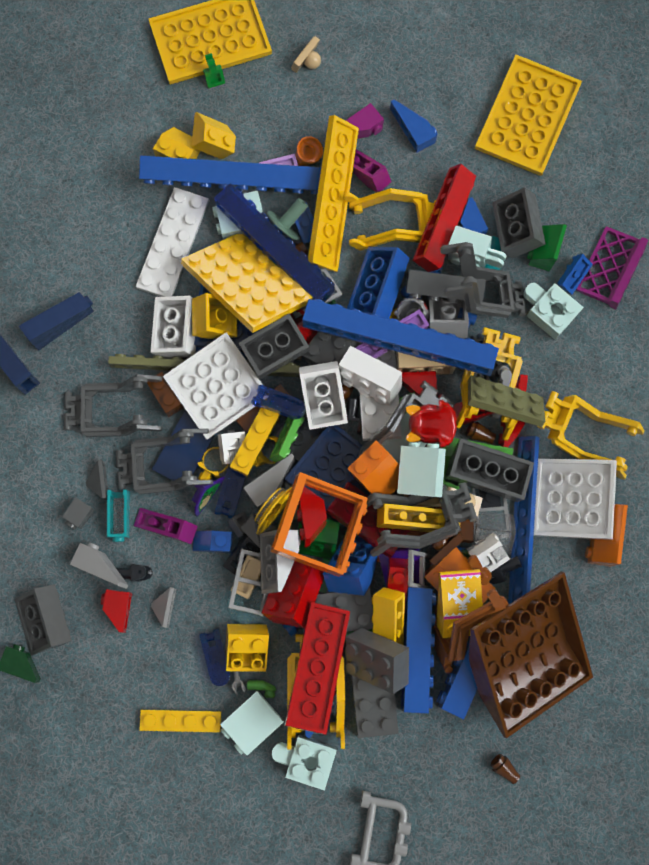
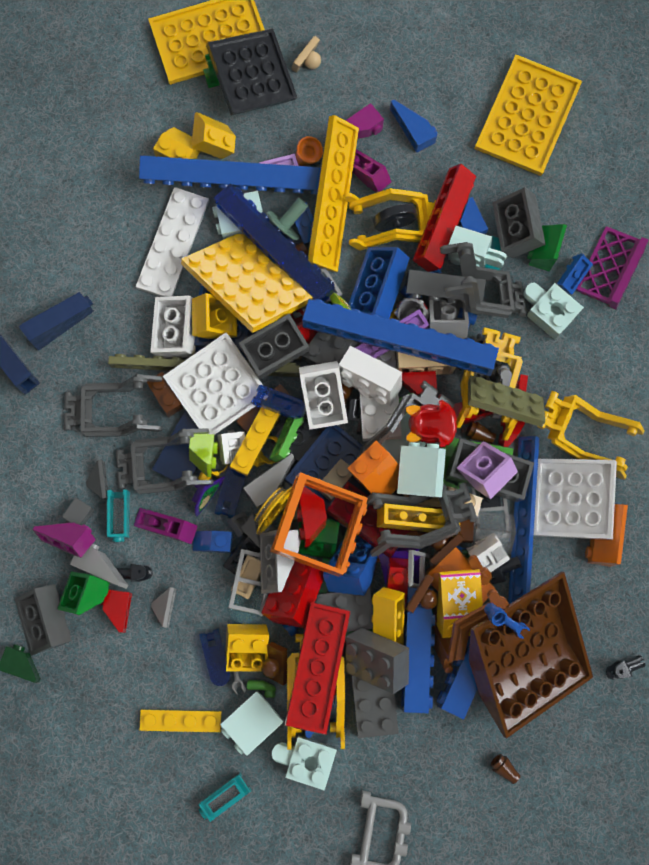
(67, 537): none -> magenta slope
(82, 593): none -> green slope
(202, 451): none -> lime slope
(224, 798): none -> teal window
(251, 71): none -> black plate
(276, 665): none -> reddish brown tile
(335, 299): none -> lime tile
(337, 476): none -> dark tan plate
(395, 217): none -> black wheel
(423, 596): none -> reddish brown tile
(487, 469): none -> lavender slope
(499, 617): none -> blue brick
(623, 668): none -> black piece

